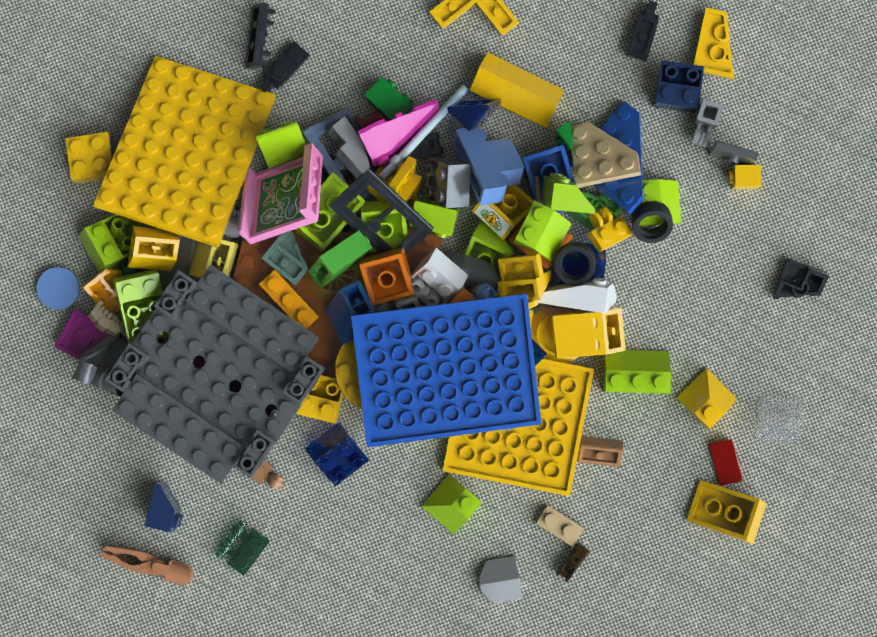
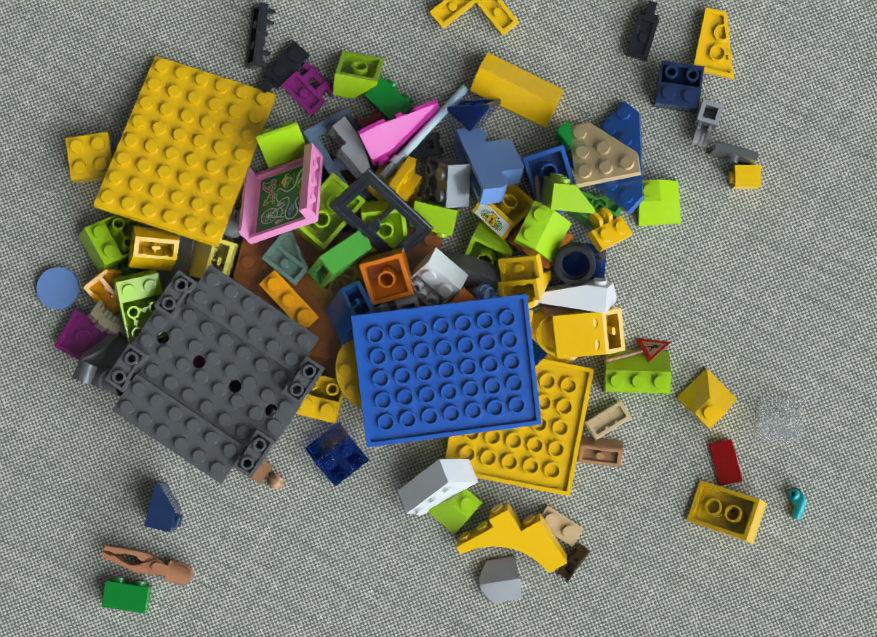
(126, 596): none -> green brick
(247, 552): clear green plate -> none
(303, 93): none -> magenta plate
(356, 74): none -> lime slope
(437, 484): none -> white wedge
(506, 530): none -> yellow arch
(607, 420): none -> tan plate
(649, 348): none -> piece
(651, 235): black tyre -> none
(798, 501): none -> teal arm
(799, 280): black slope -> none

